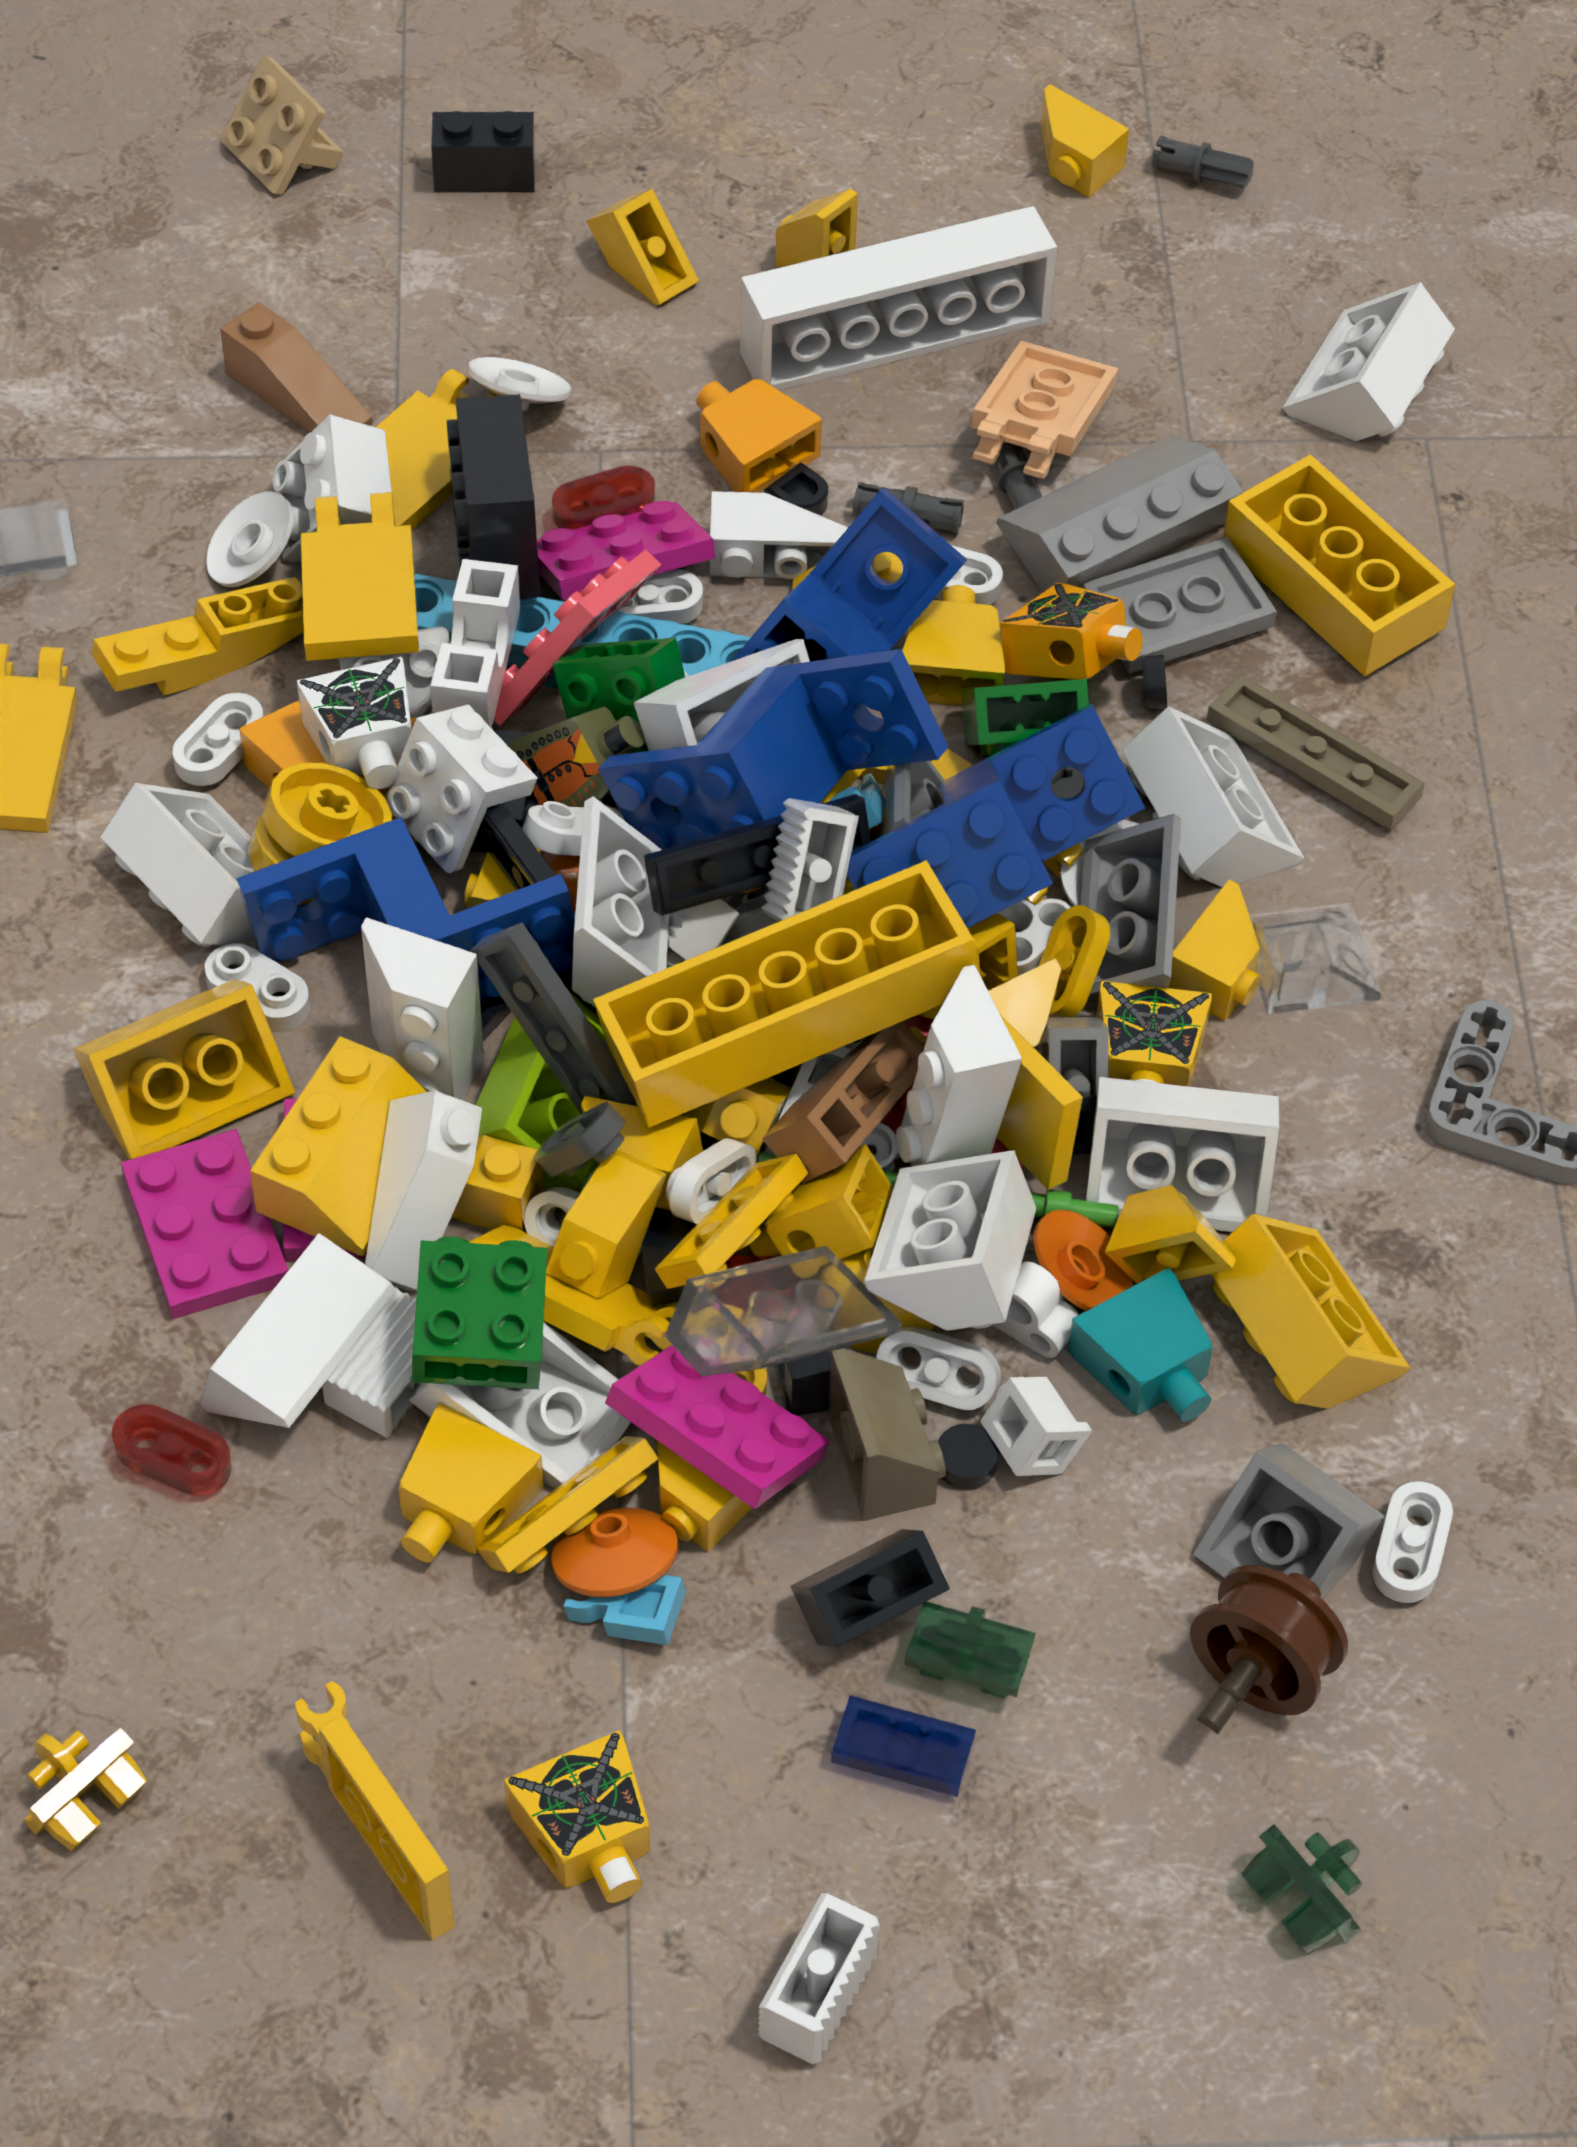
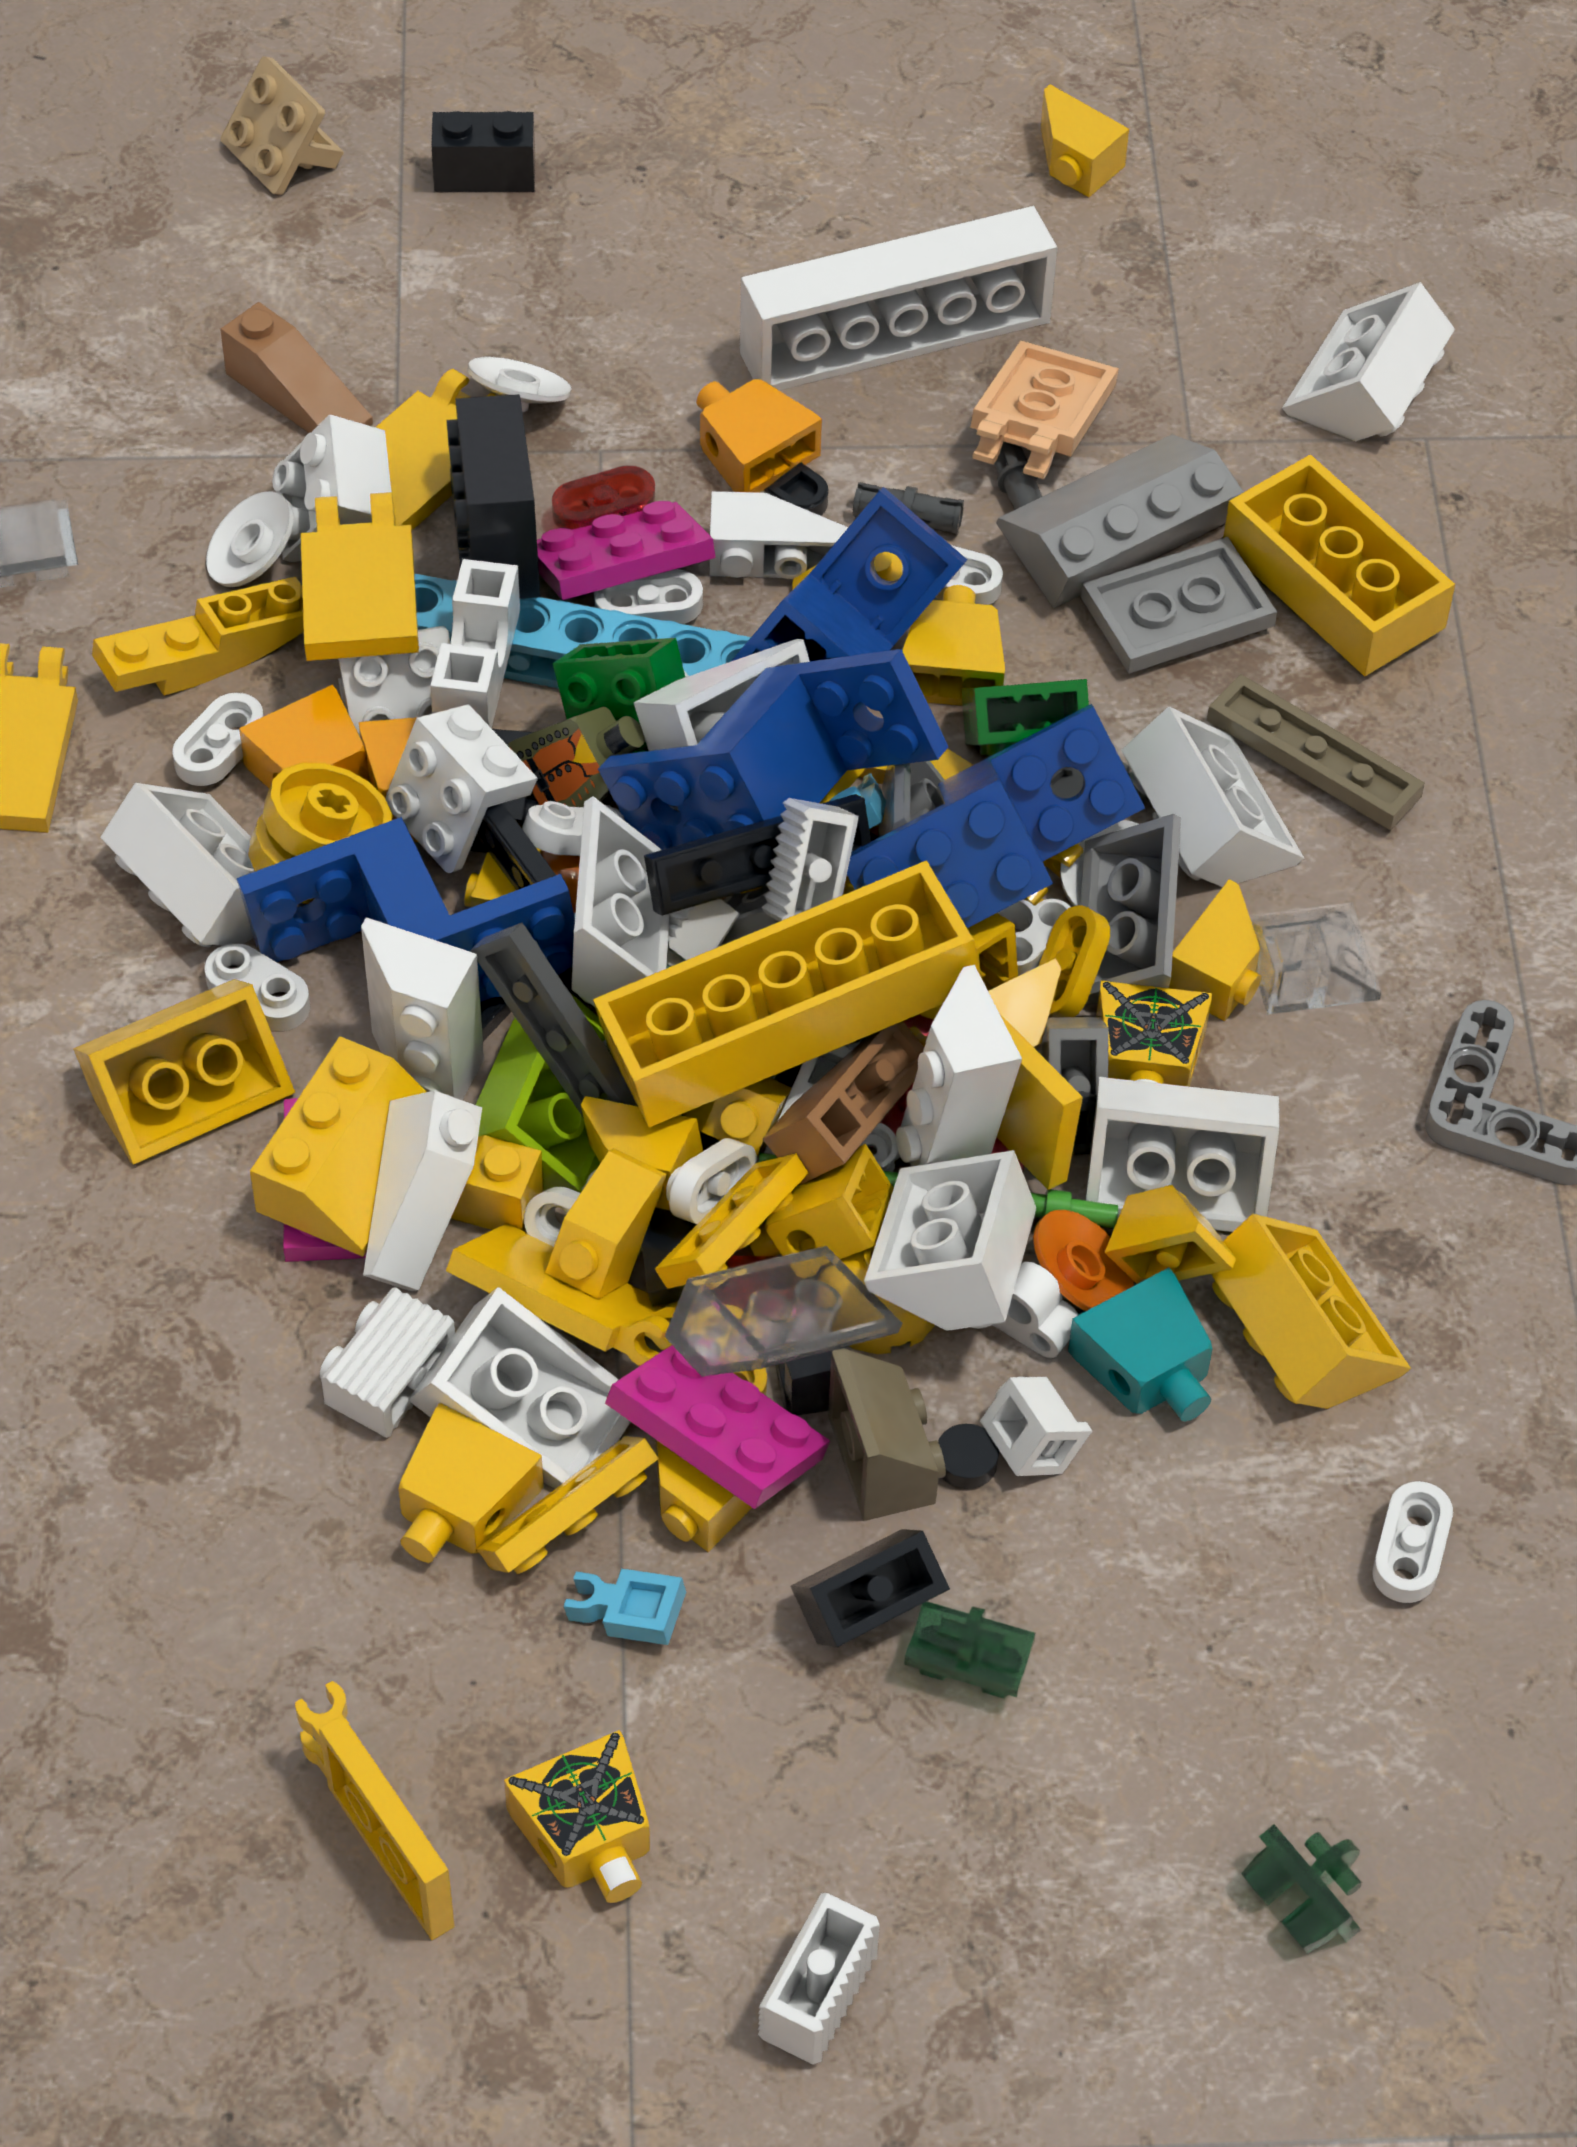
(107, 1768): hips -> none
(177, 1449): clear red plate -> none
(204, 1223): dark pink plate -> none
(296, 1337): white slope -> none
(359, 718): torso -> none
(479, 1313): green brick -> none
(577, 618): coral plate -> none
(581, 1138): dark grey plate -> none
(615, 1553): orange dish -> none
(643, 247): yellow slope -> none
(818, 229): yellow slope -> none
(903, 1746): clear blue plate -> none
(940, 1367): white plate -> none
(1068, 634): light orange torso -> none
(1154, 682): black tile -> none
(1202, 162): dark grey axle -> none
(1266, 1643): reddish brown wheel -> none
(1289, 1520): light grey slope -> none

